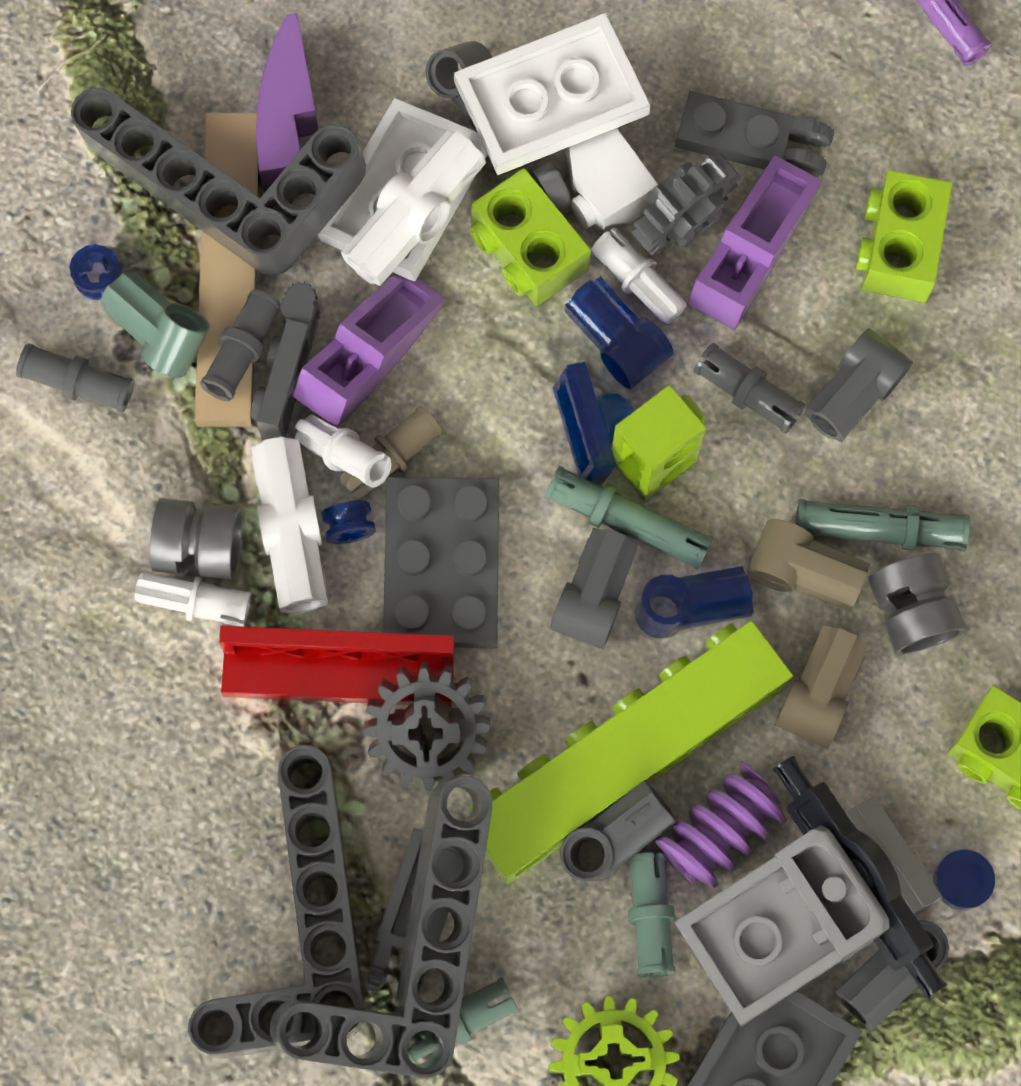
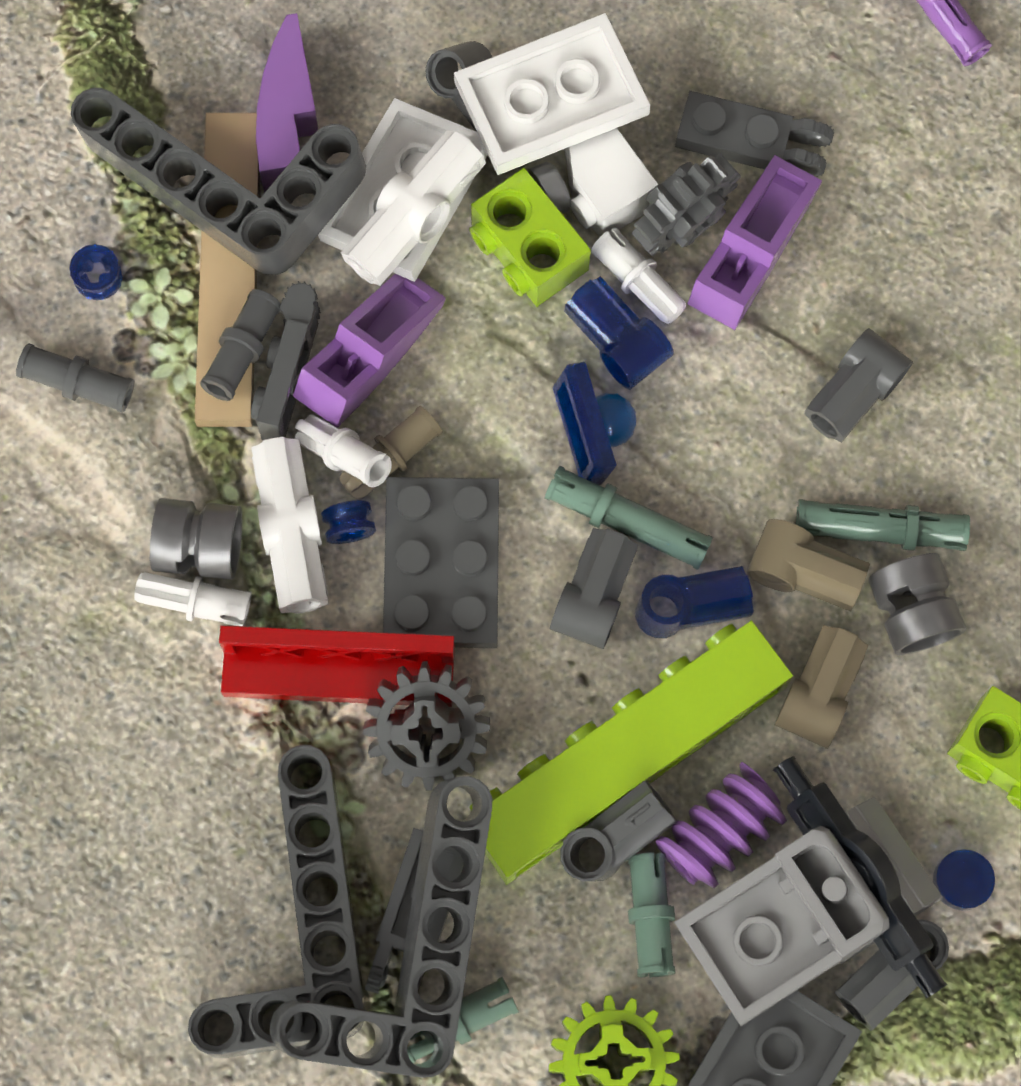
(165, 329): sand green piece -> none
(658, 441): lime brick -> none
(749, 388): dark grey pin -> none
(913, 238): lime brick -> none

